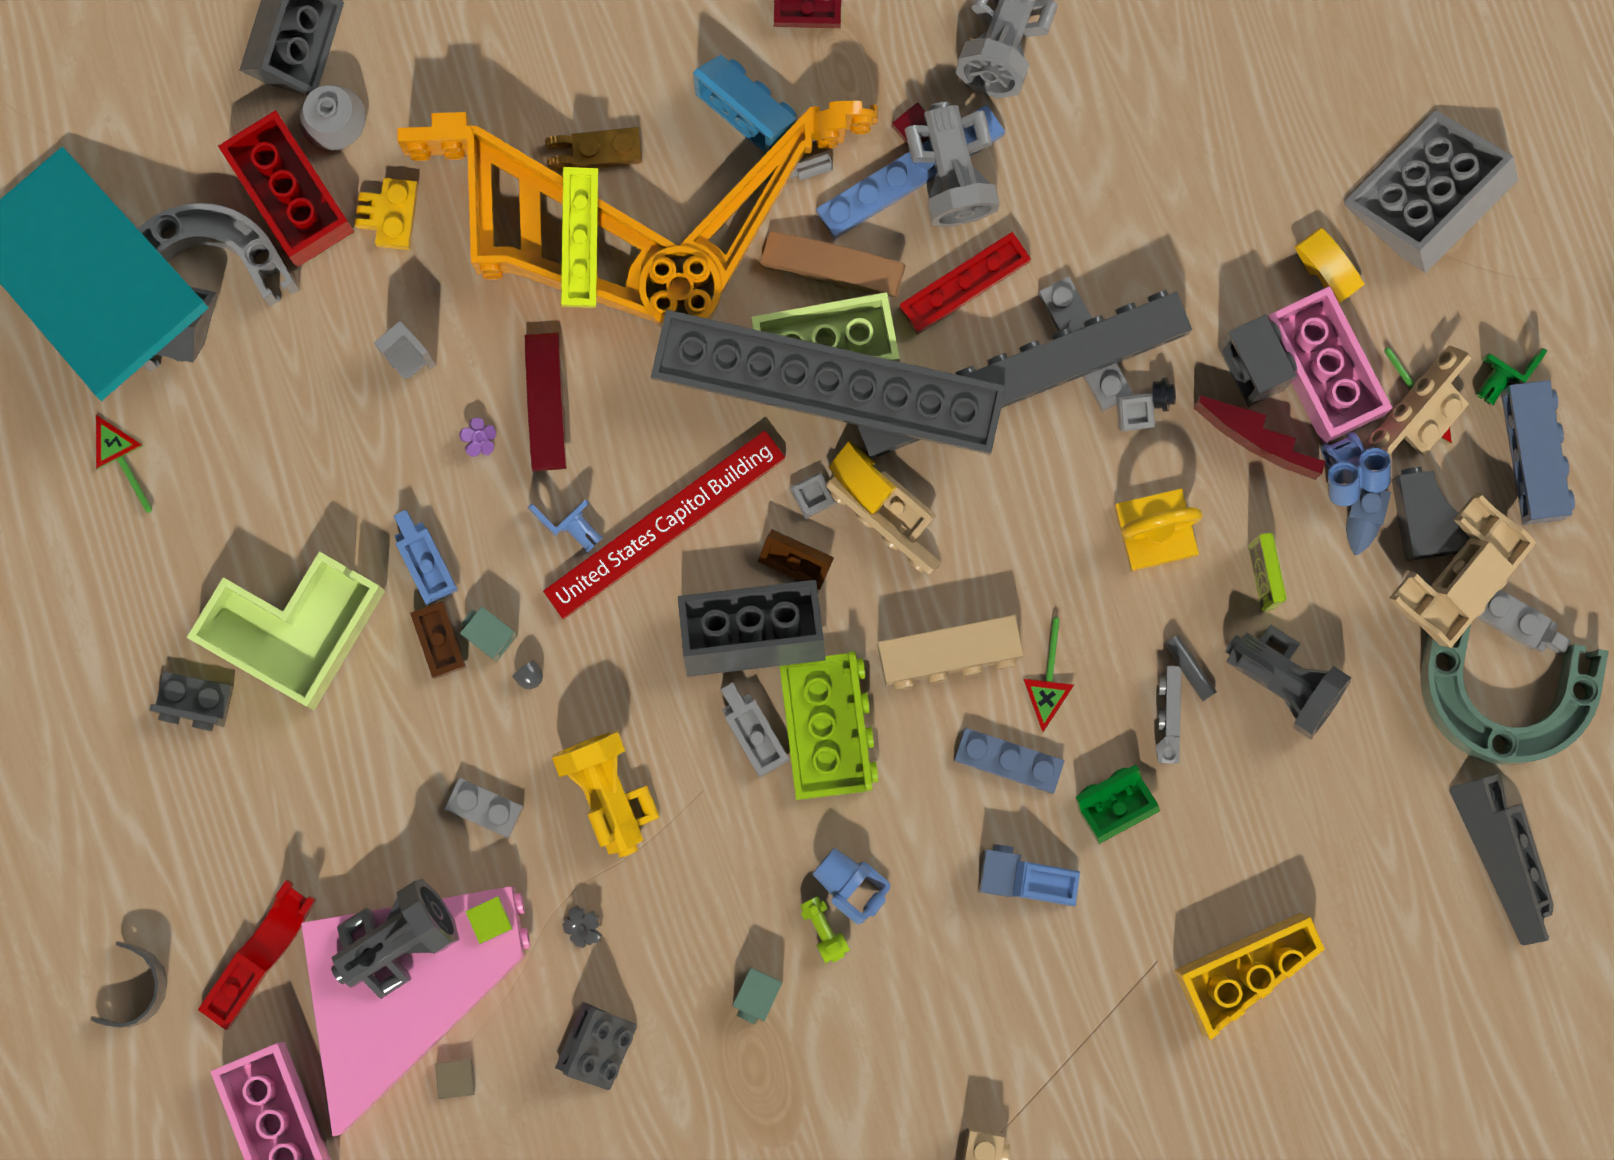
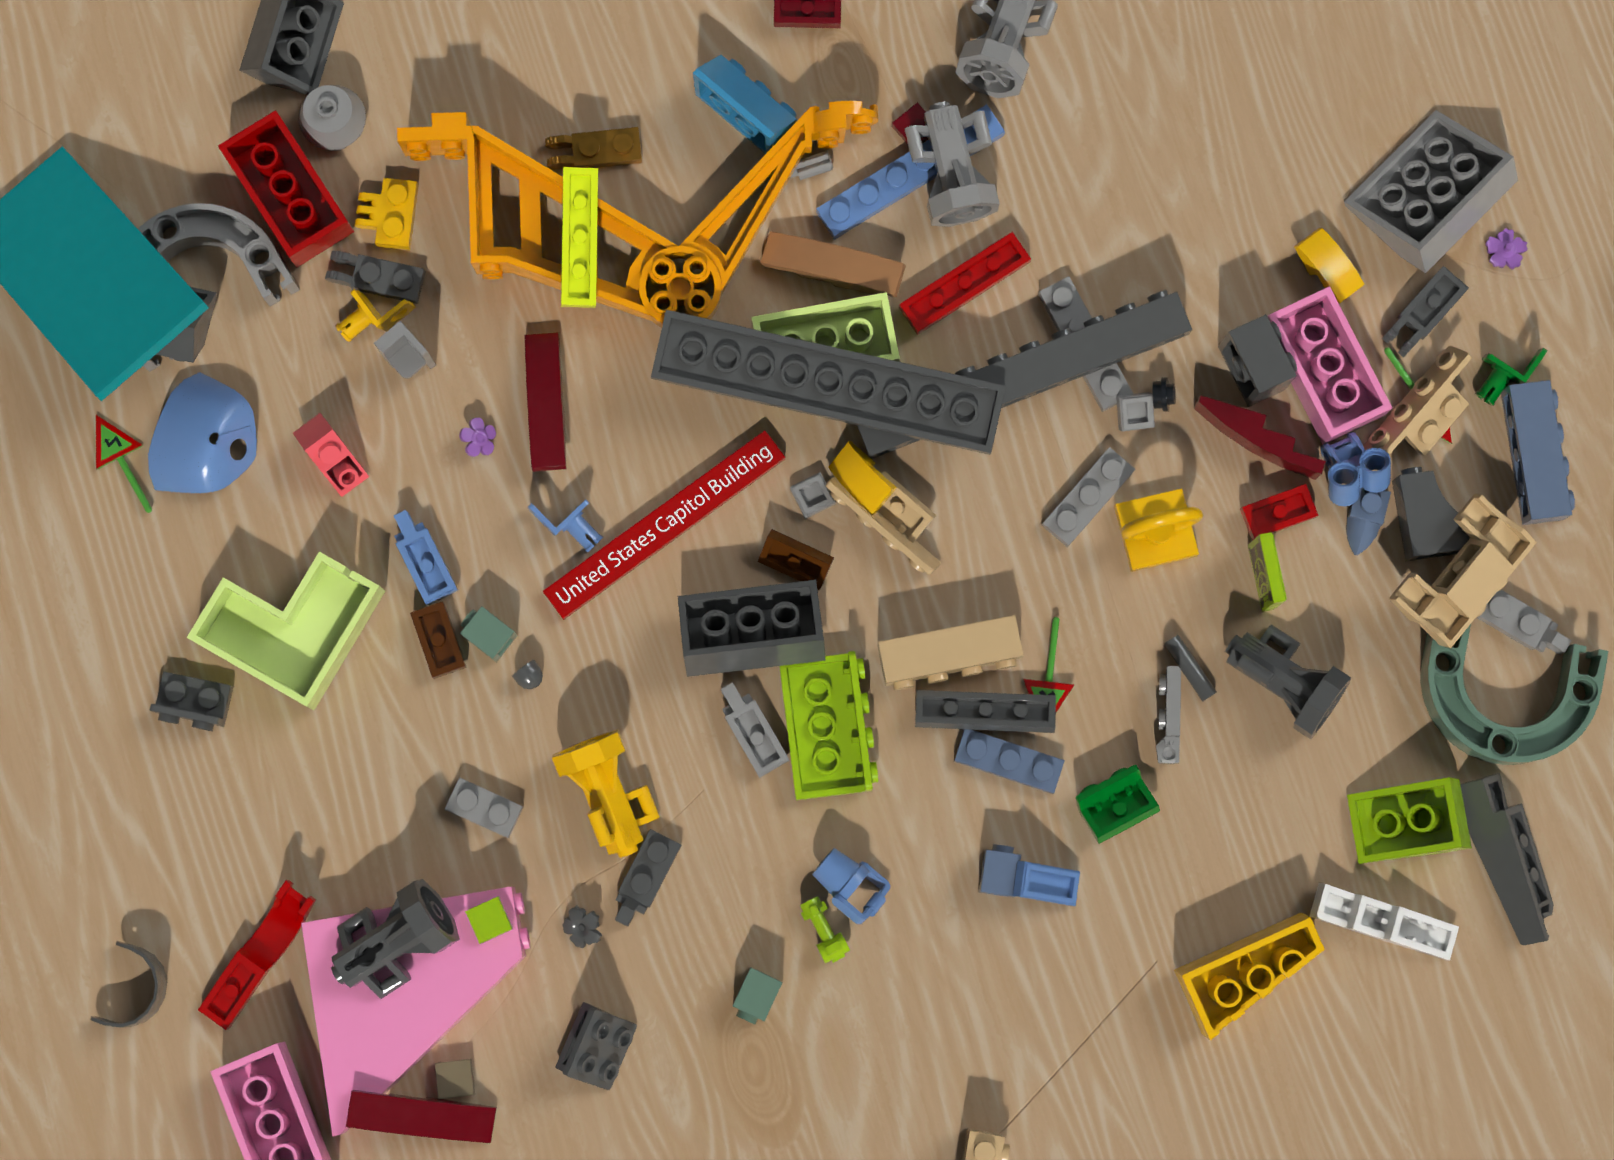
(180, 448): none -> medium blue piece
(330, 454): none -> coral slope
(367, 314): none -> yellow bracket
(379, 276): none -> dark grey hinge
(421, 1116): none -> dark red slope
(646, 875): none -> dark grey hinge
(985, 711): none -> dark grey plate
(1088, 497): none -> light grey plate
(1279, 511): none -> red plate
(1384, 921): none -> white slope
(1409, 820): none -> lime slope
(1428, 308): none -> dark grey hinge
(1505, 249): none -> medium lavender plant

